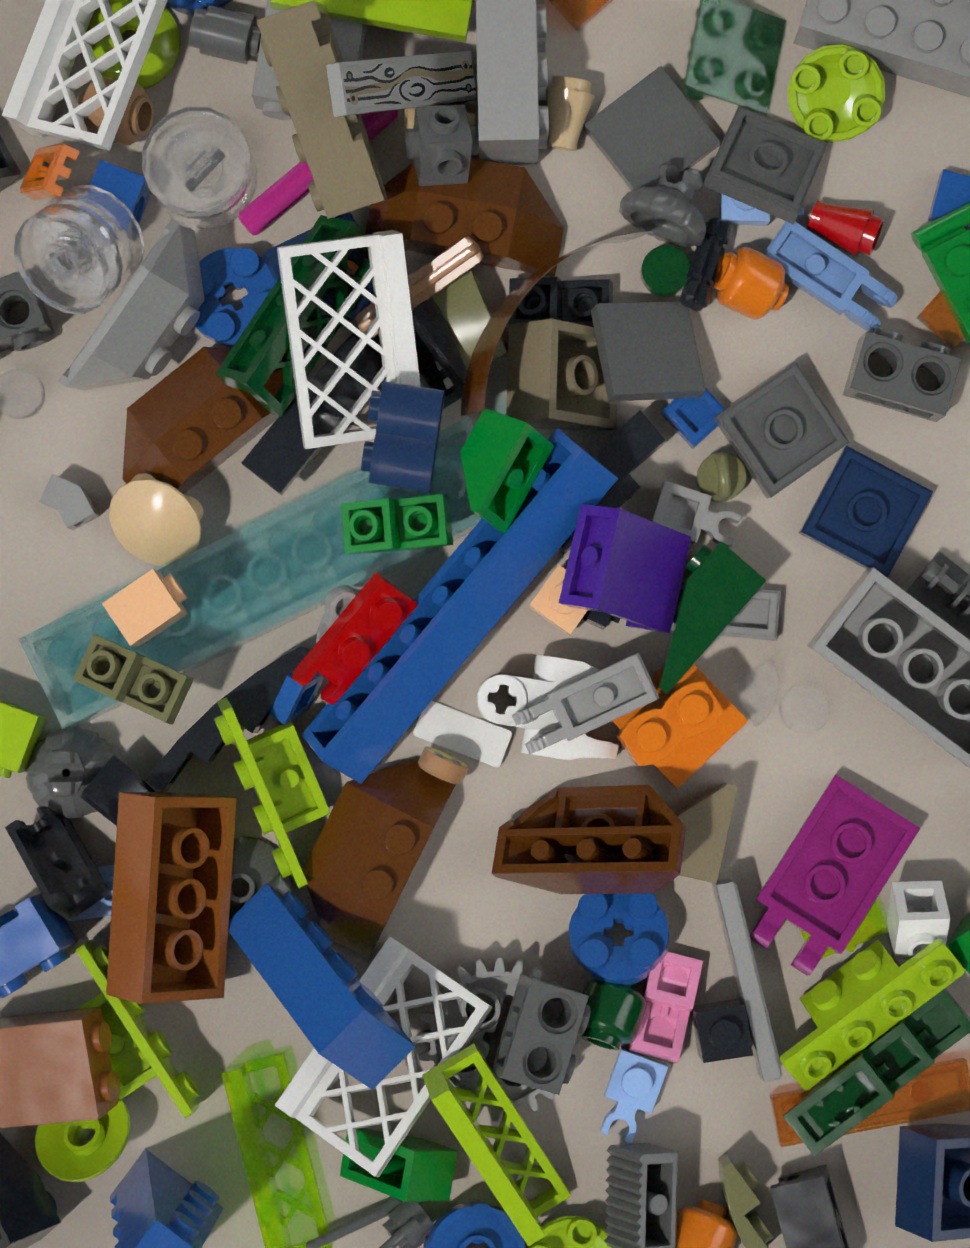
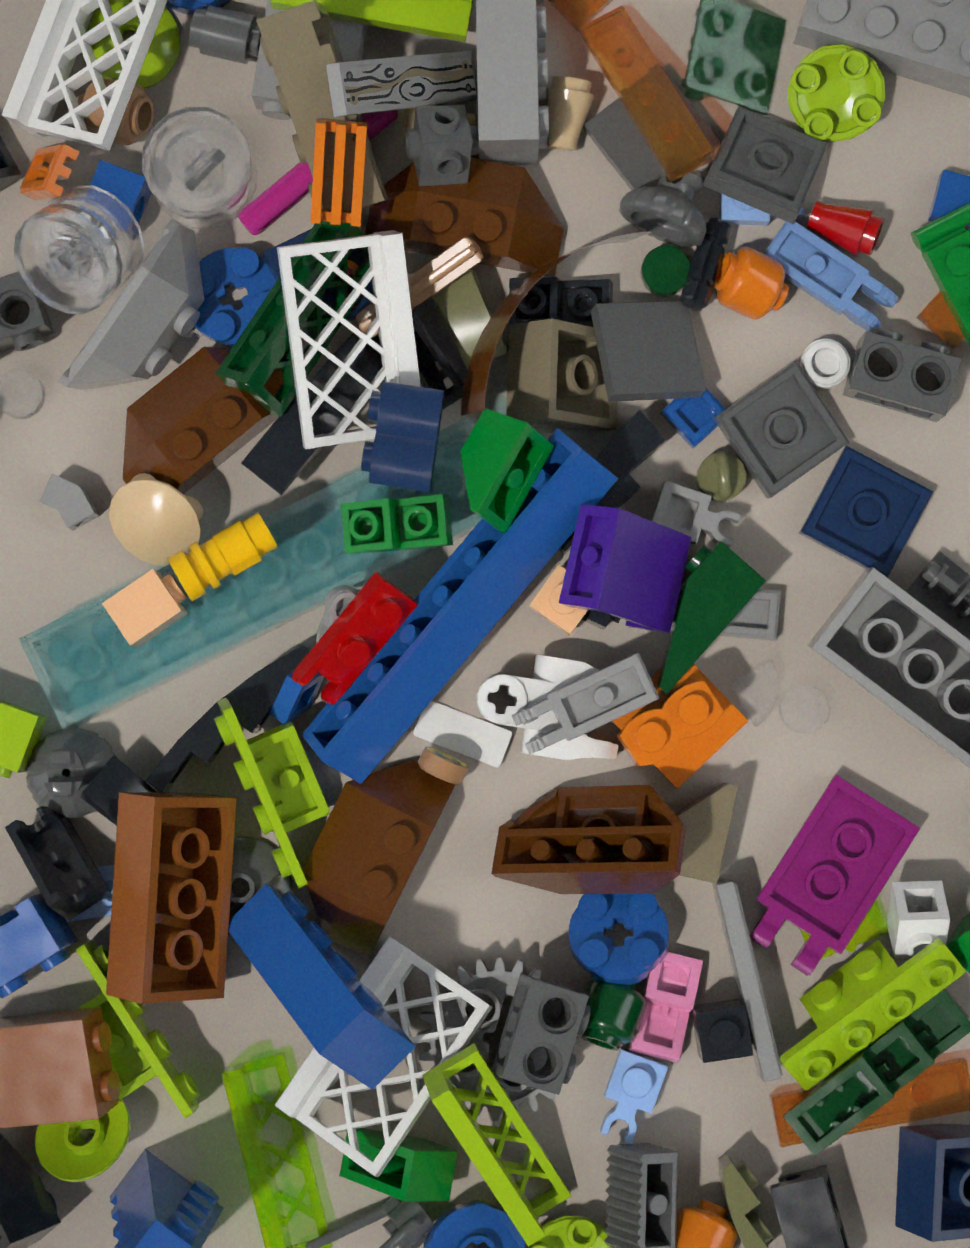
(133, 679): olive slope -> none
(226, 553): none -> yellow axle
(336, 214): none -> orange tile
(647, 93): none -> clear orange tile
(825, 363): none -> white tile

